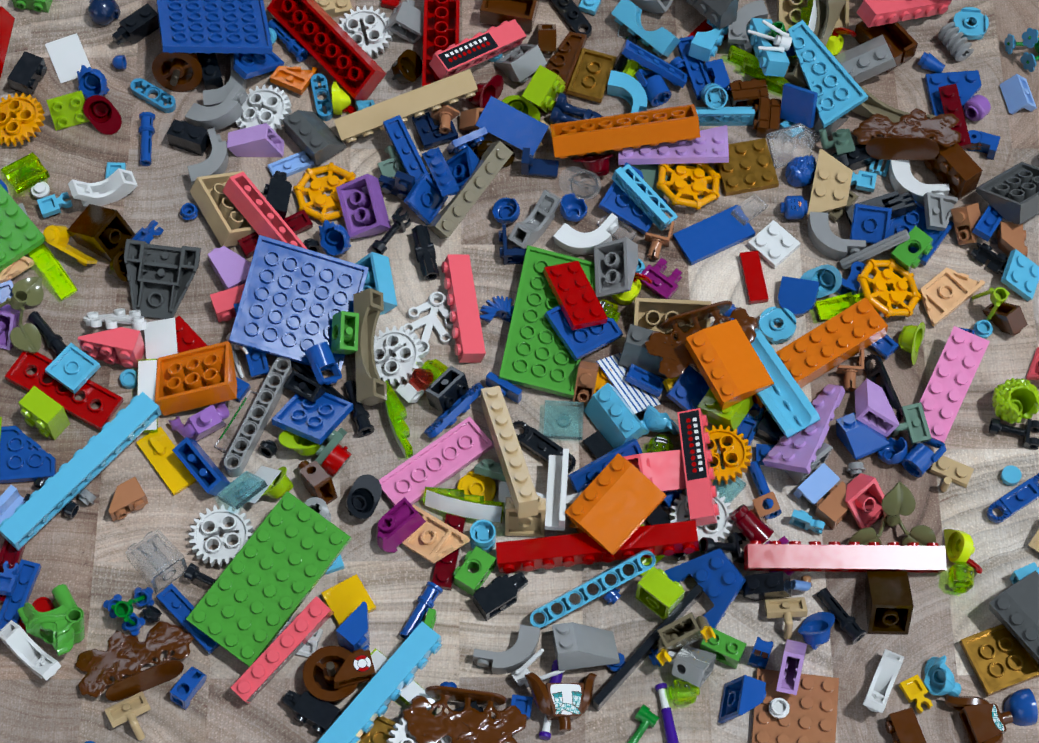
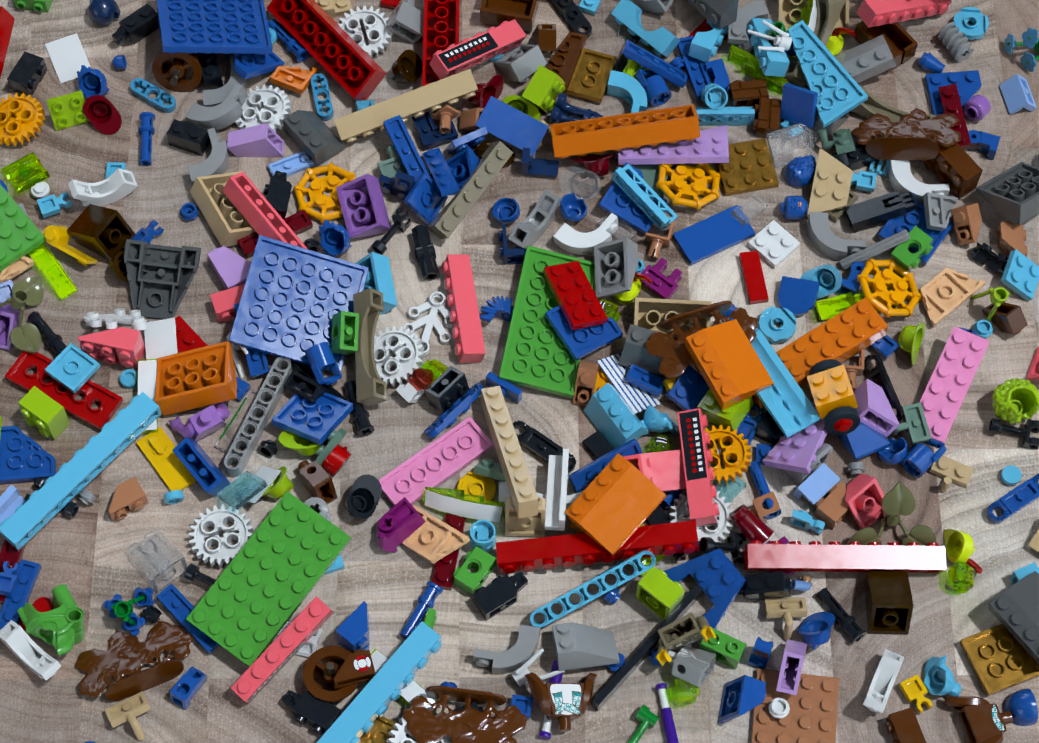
(173, 497): none -> medium azure tile
(341, 100): neon yellow piece -> none
(346, 598): yellow tile -> none
(397, 415): clear neon green slope -> none
(563, 420): clear light blue plate -> none
(834, 397): none -> light orange brick
(870, 223): blue tile -> none
(987, 223): blue plate -> none

